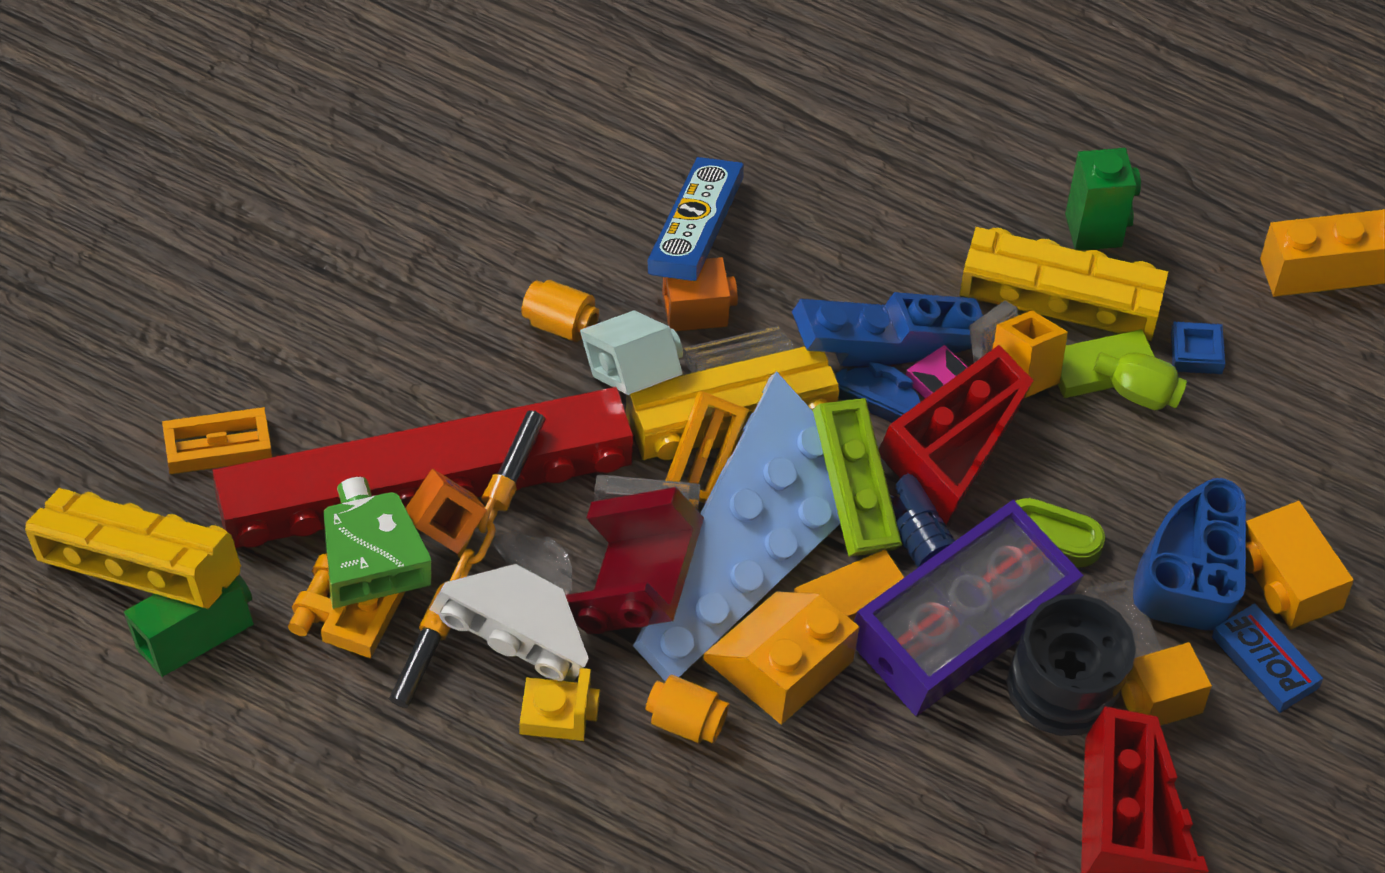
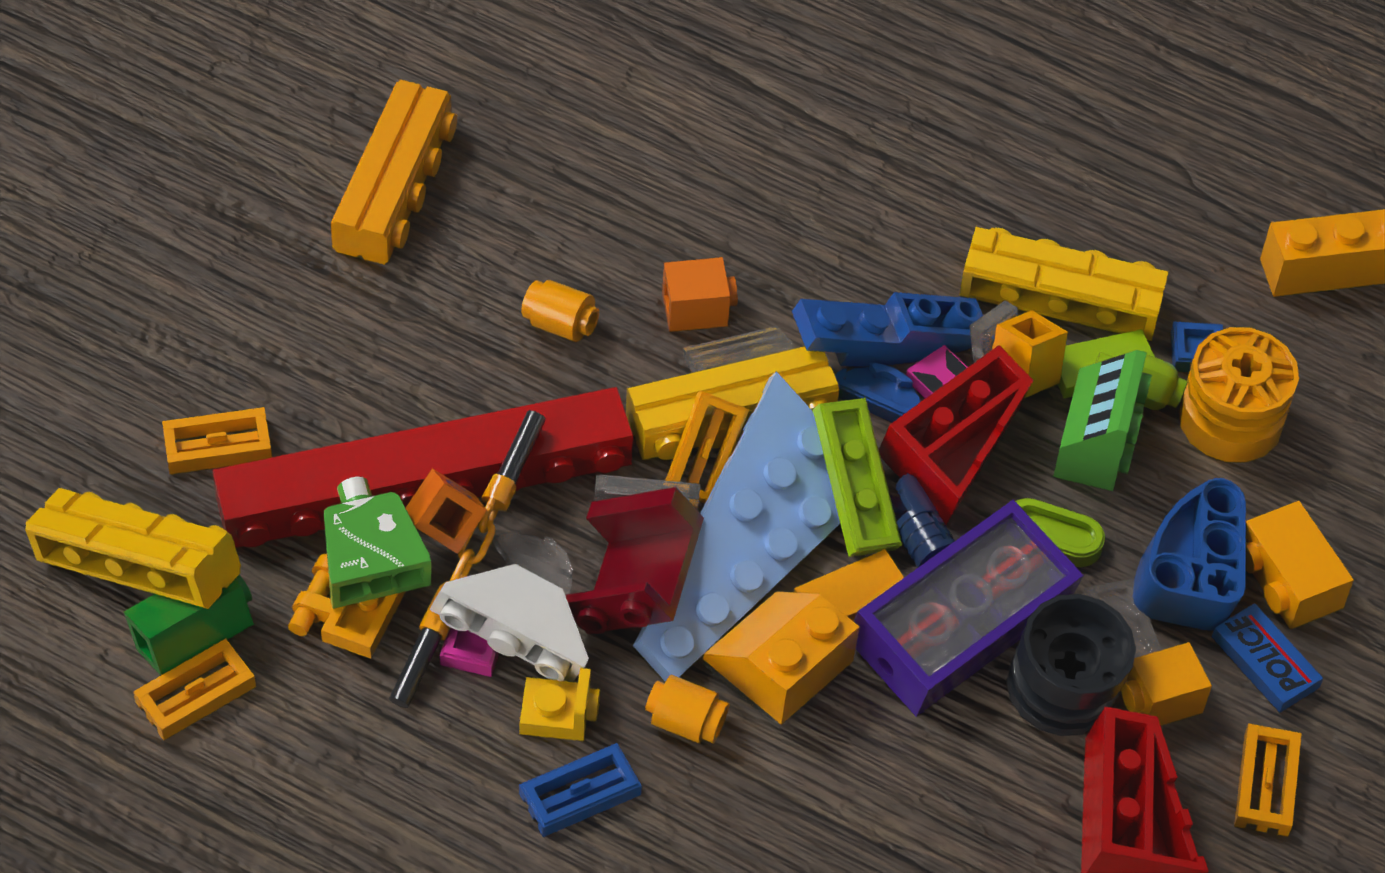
(199, 696): none -> light orange tile
(393, 172): none -> light orange brick
(468, 653): none -> dark pink tile
(589, 806): none -> blue tile
(632, 352): light aqua brick -> none
(695, 219): tile -> none
(1101, 198): green brick -> none
(1103, 421): none -> bright green slope
(1238, 394): none -> light orange wheel
(1262, 817): none -> light orange tile

